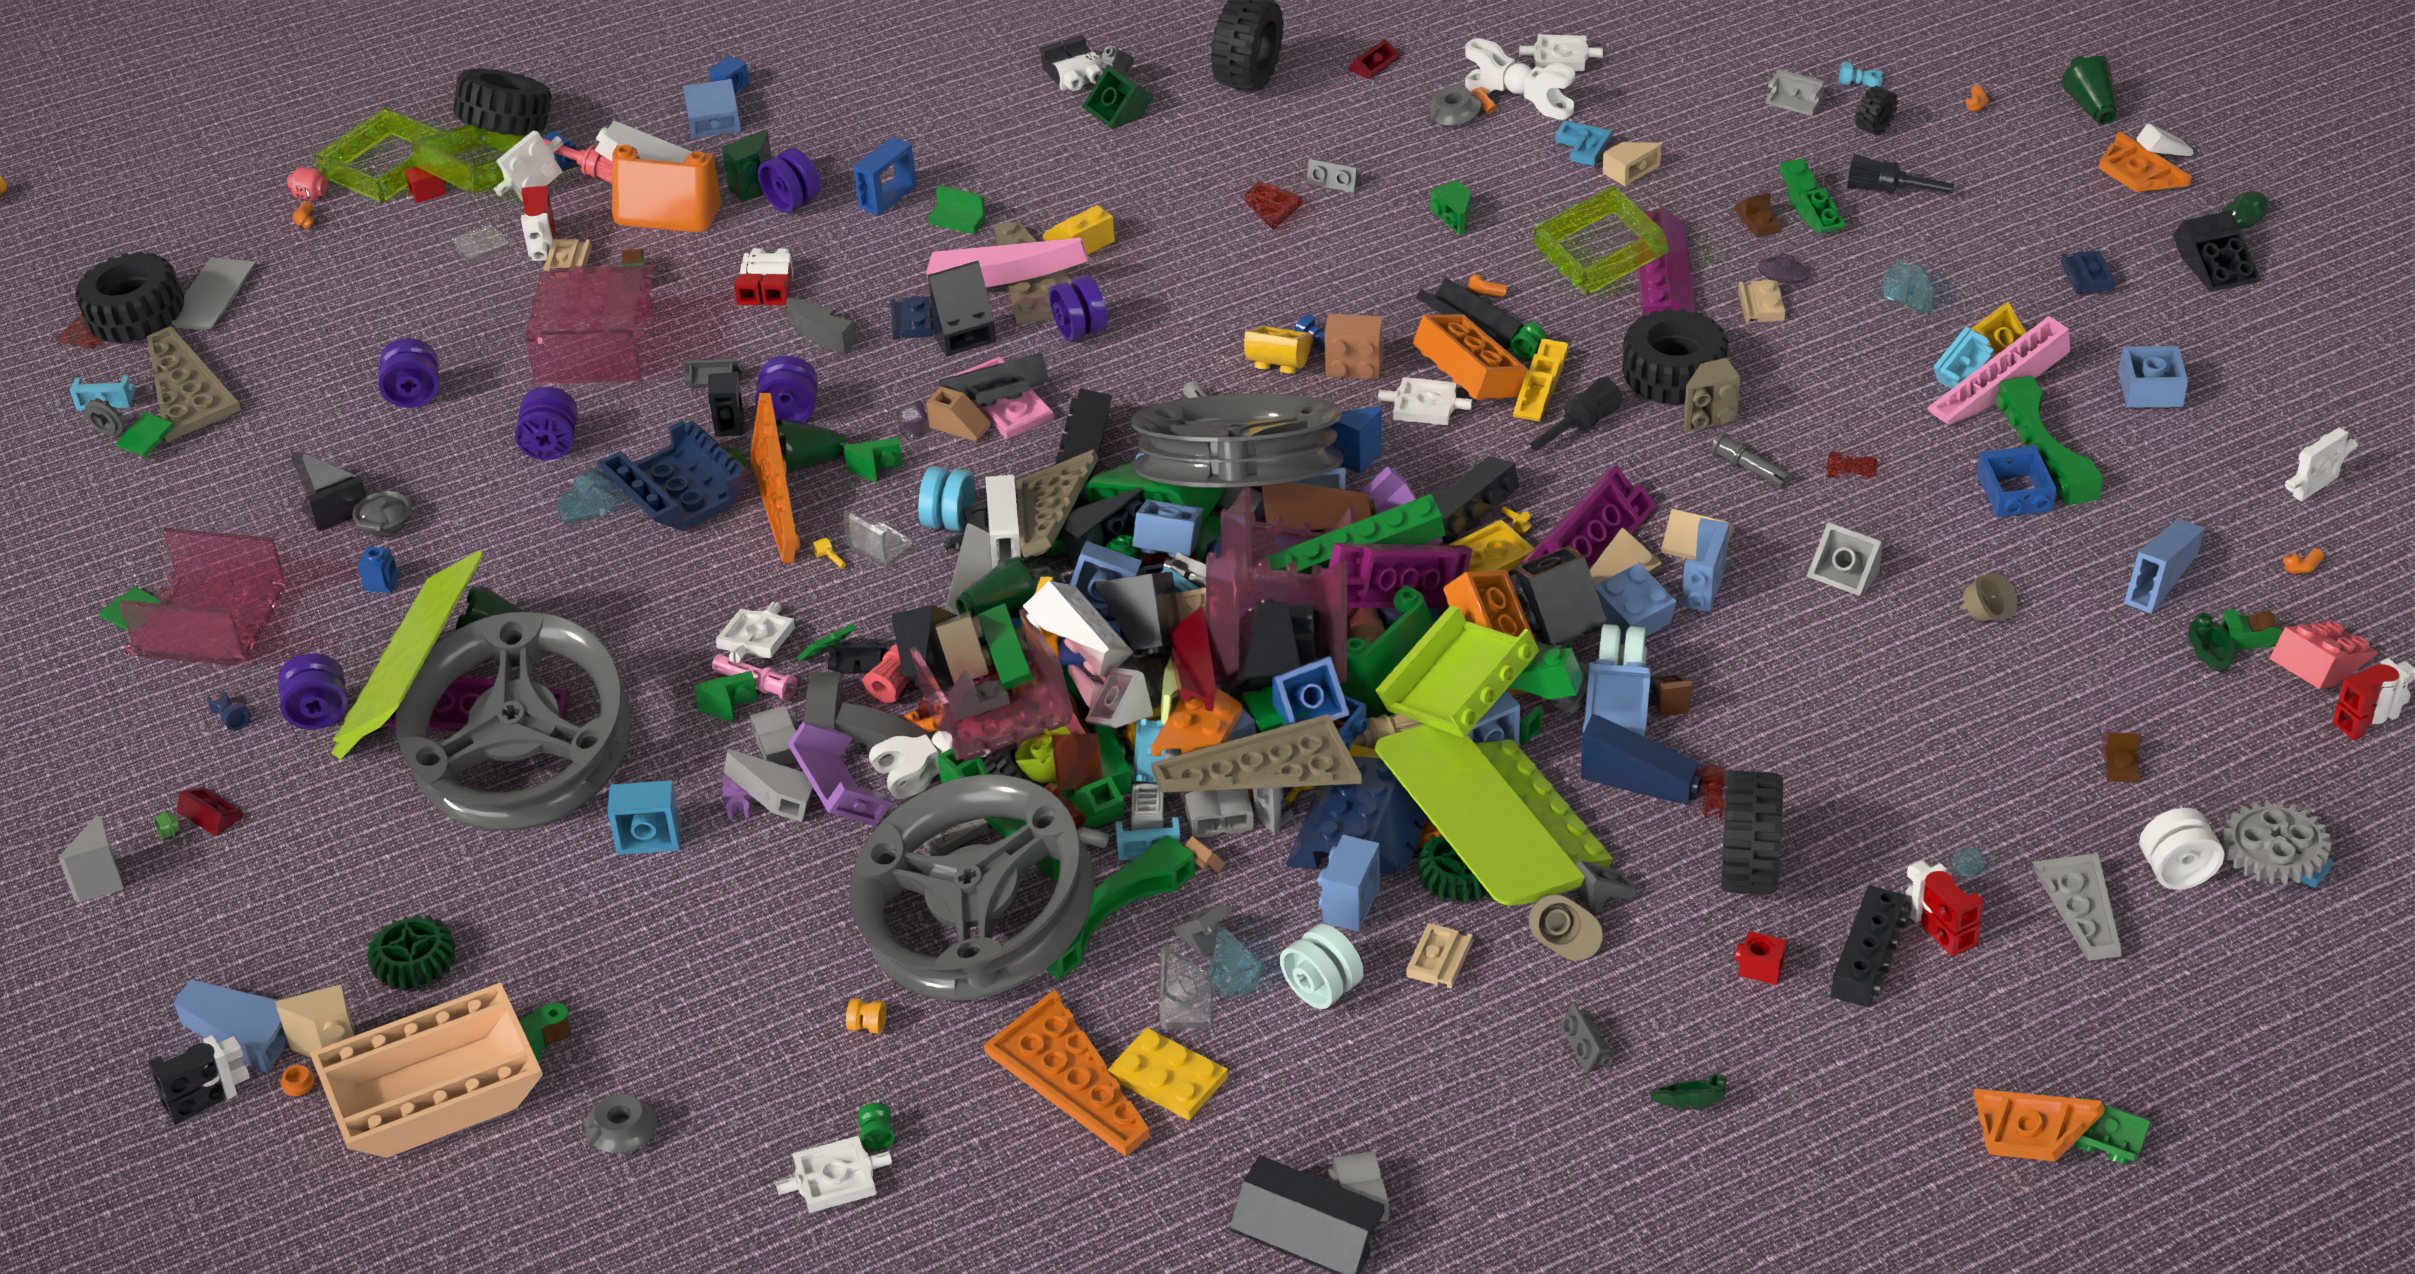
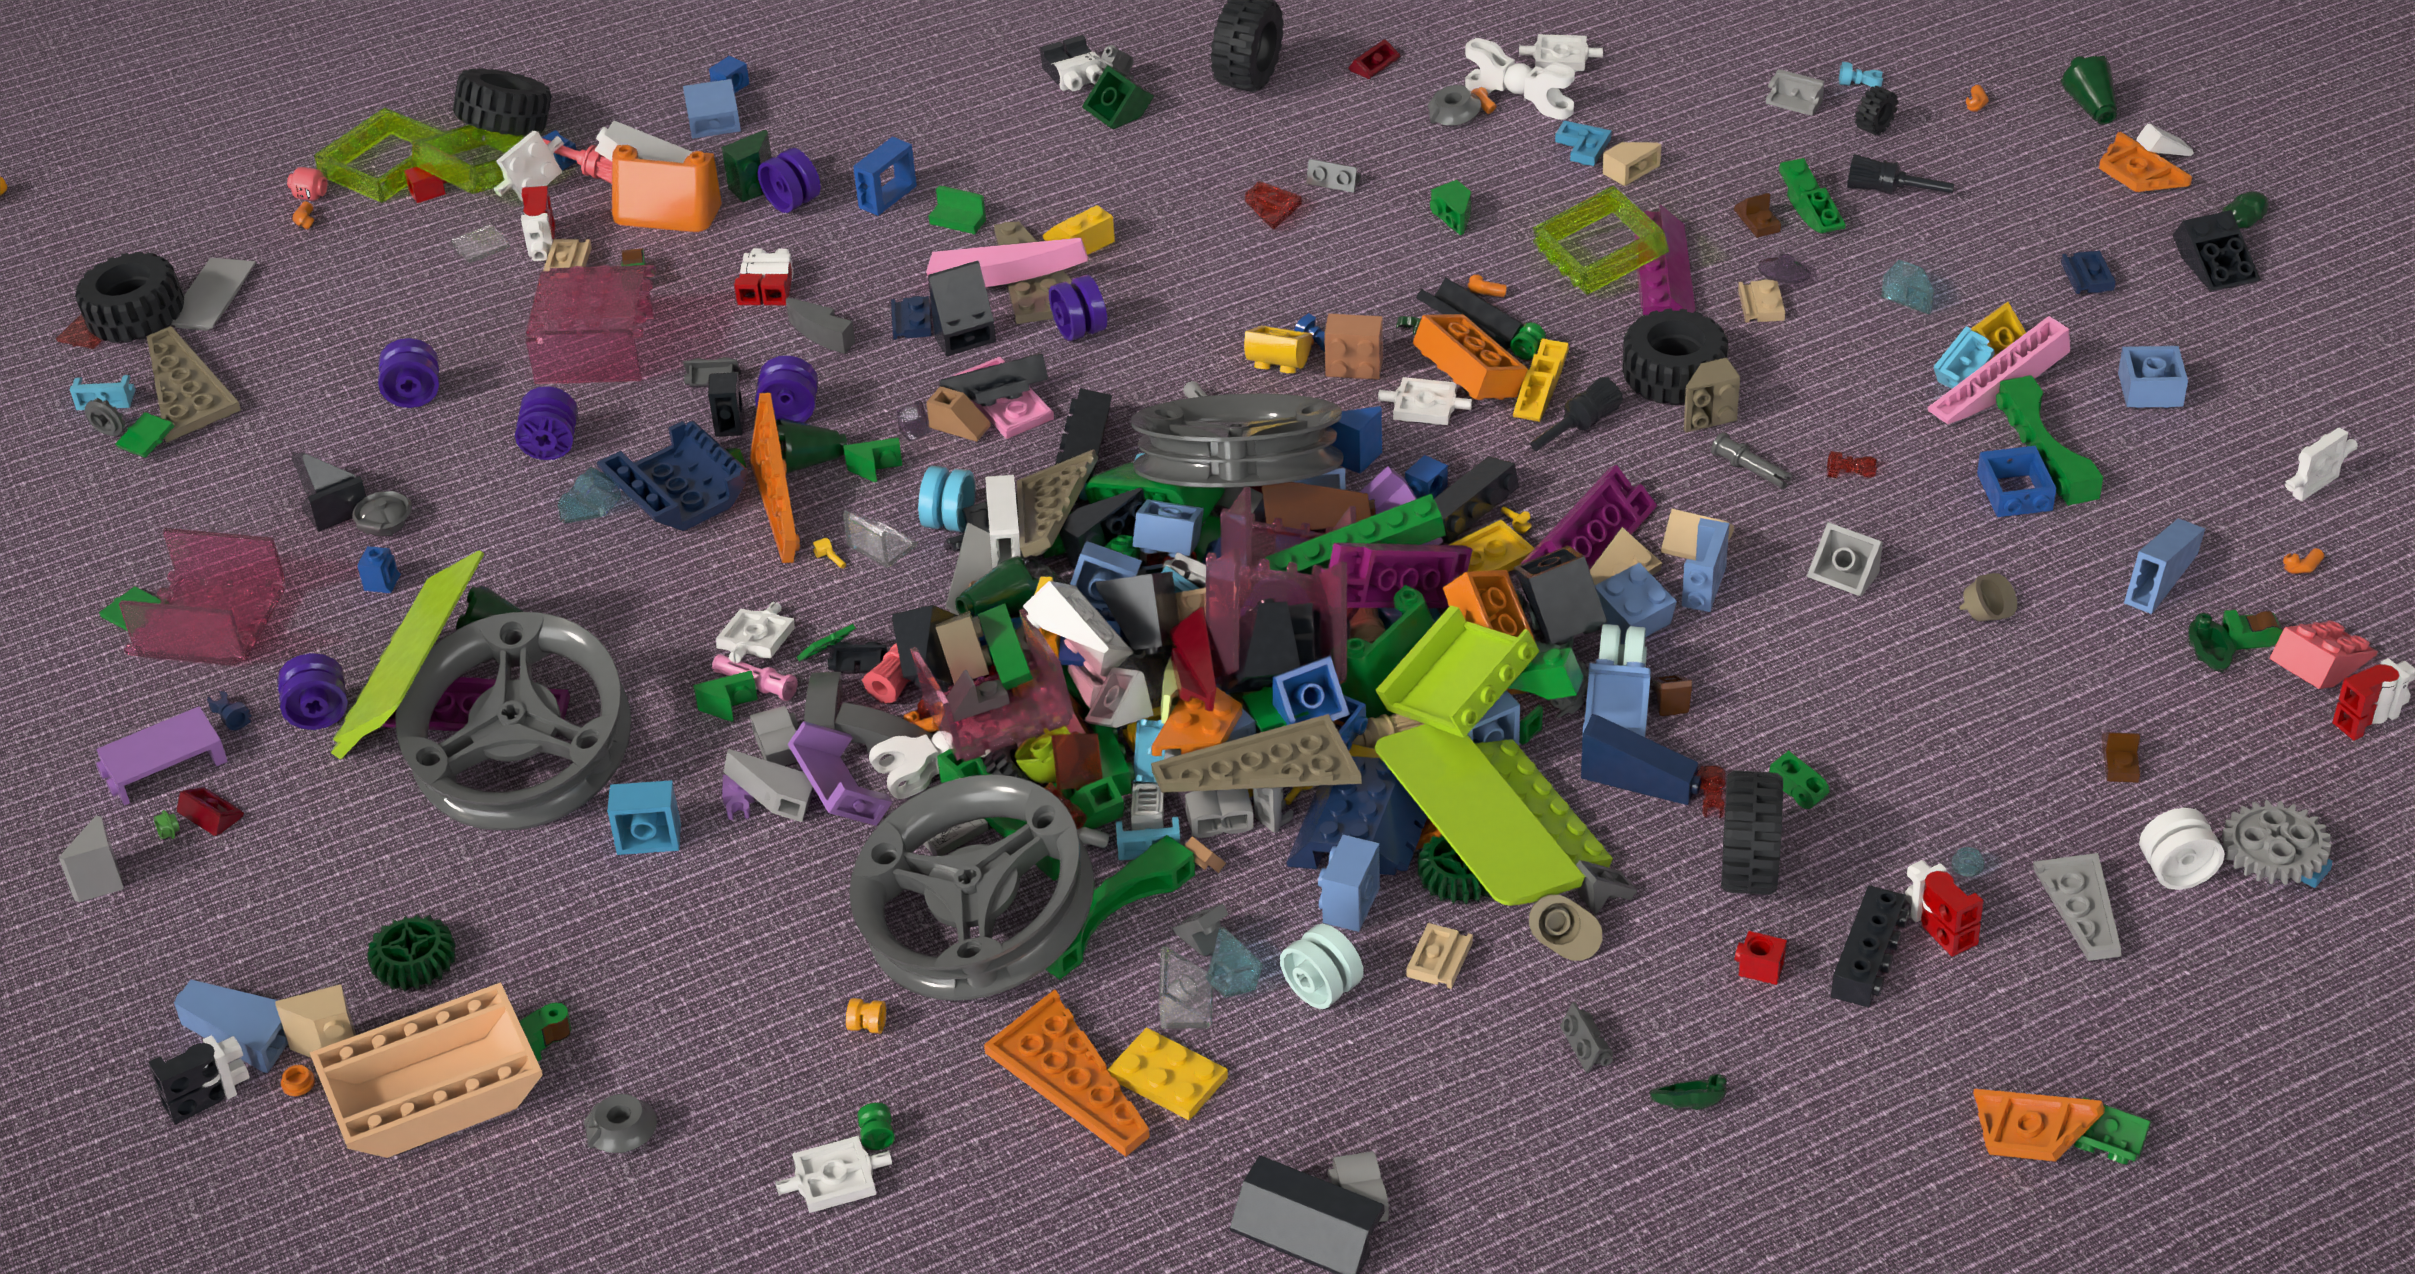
(158, 749): none -> medium lavender panel
(1408, 322): none -> dark green piece
(1427, 477): none -> blue brick
(1800, 780): none -> green leg

